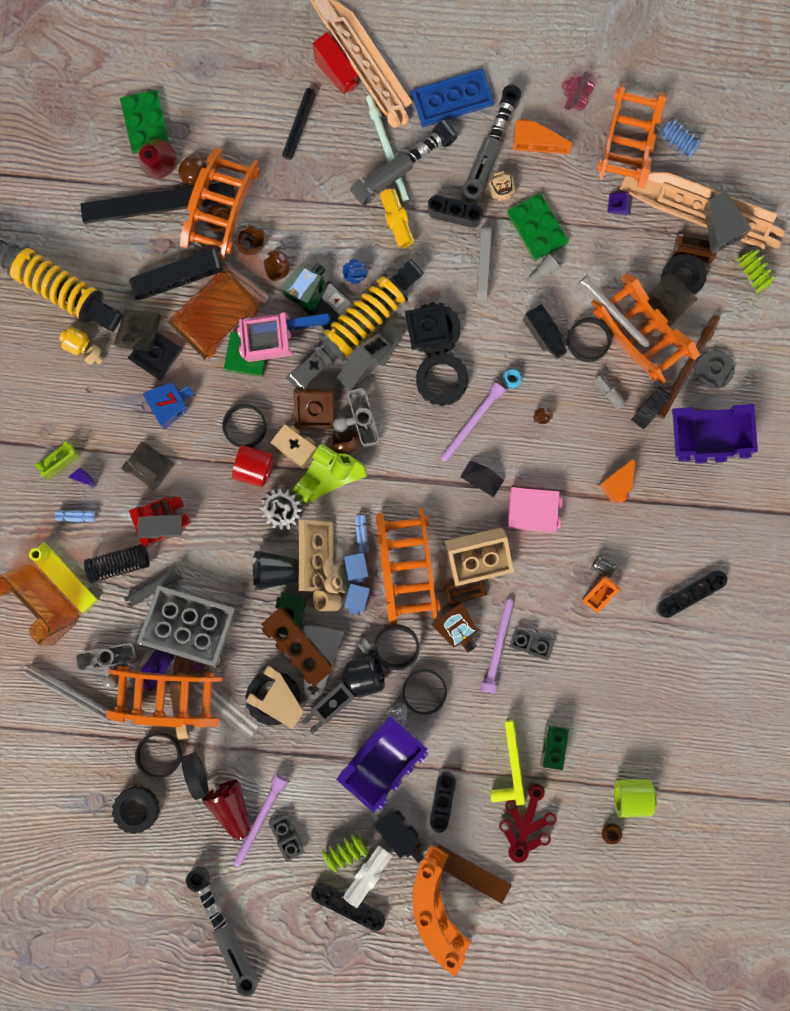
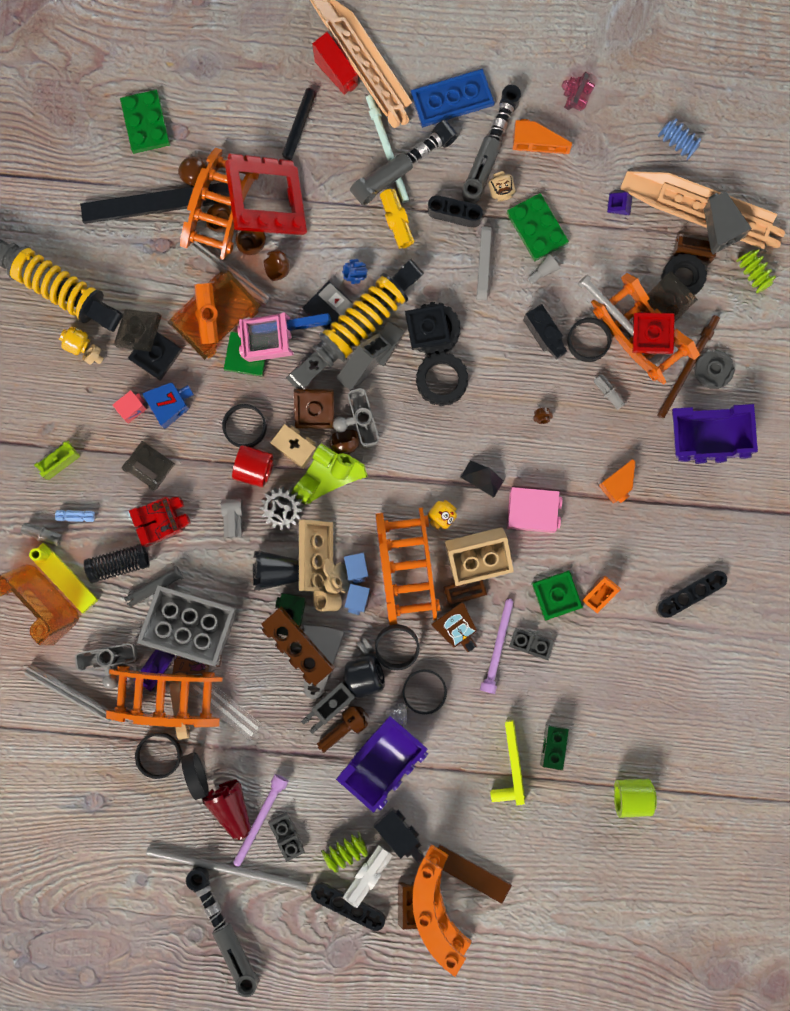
(41, 534): none -> light grey axle
(83, 477): dark purple slope -> none
(121, 817): black tyre -> none
(130, 406): none -> coral brick
(157, 158): dark red cone -> none
(159, 526): dark grey slope -> none
(176, 274): black beam -> none
(208, 326): none -> orange piece
(226, 868): none -> light grey piece
(232, 511): none -> light grey piece
(253, 688): black tyre -> none
(263, 220): none -> red hinge
(278, 701): tan flag -> none
(305, 287): dark green torso -> none
(354, 718): none -> reddish brown piece
(361, 531): light blue axle -> none
(405, 906): none -> reddish brown hinge
(442, 515): none -> yellow head
(442, 811): black beam -> none
(495, 392): lavender piece -> none
(512, 372): medium azure plate -> none
(526, 826): dark red plant -> none
(557, 595): none -> green tile
(603, 566): dark grey bush -> none
(616, 838): reddish brown plate -> none
(642, 164): orange fence -> none
(651, 407): black tyre -> none
(653, 333): none -> red plate

